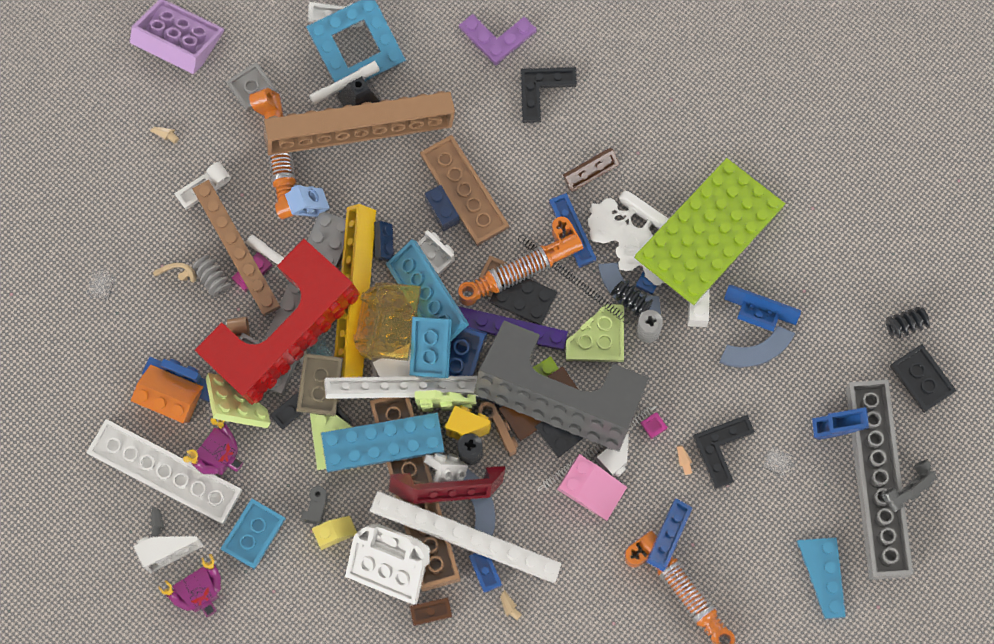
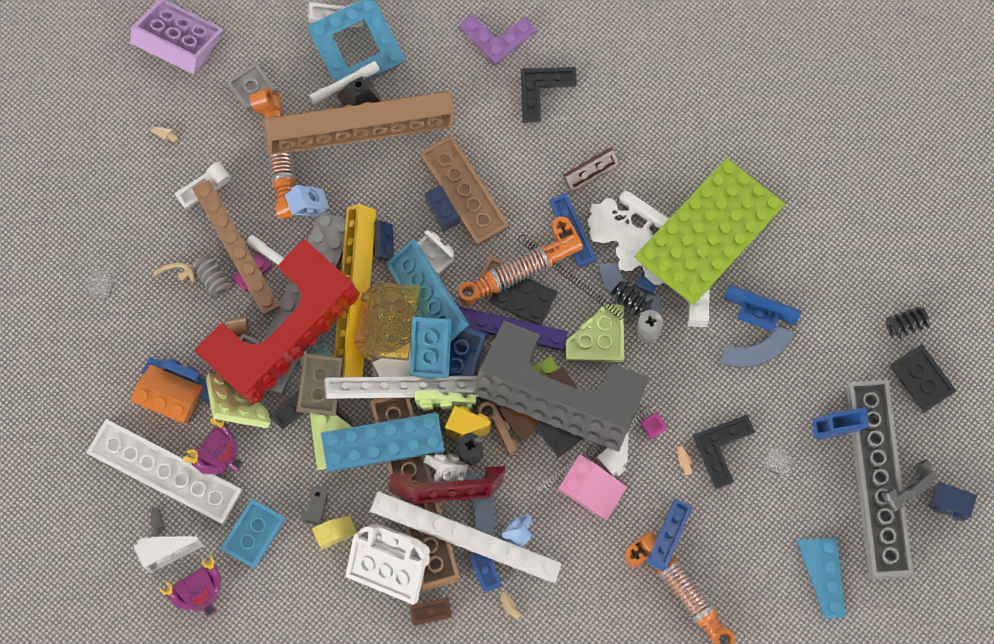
(517, 530): none -> light blue piece
(952, 501): none -> dark blue brick

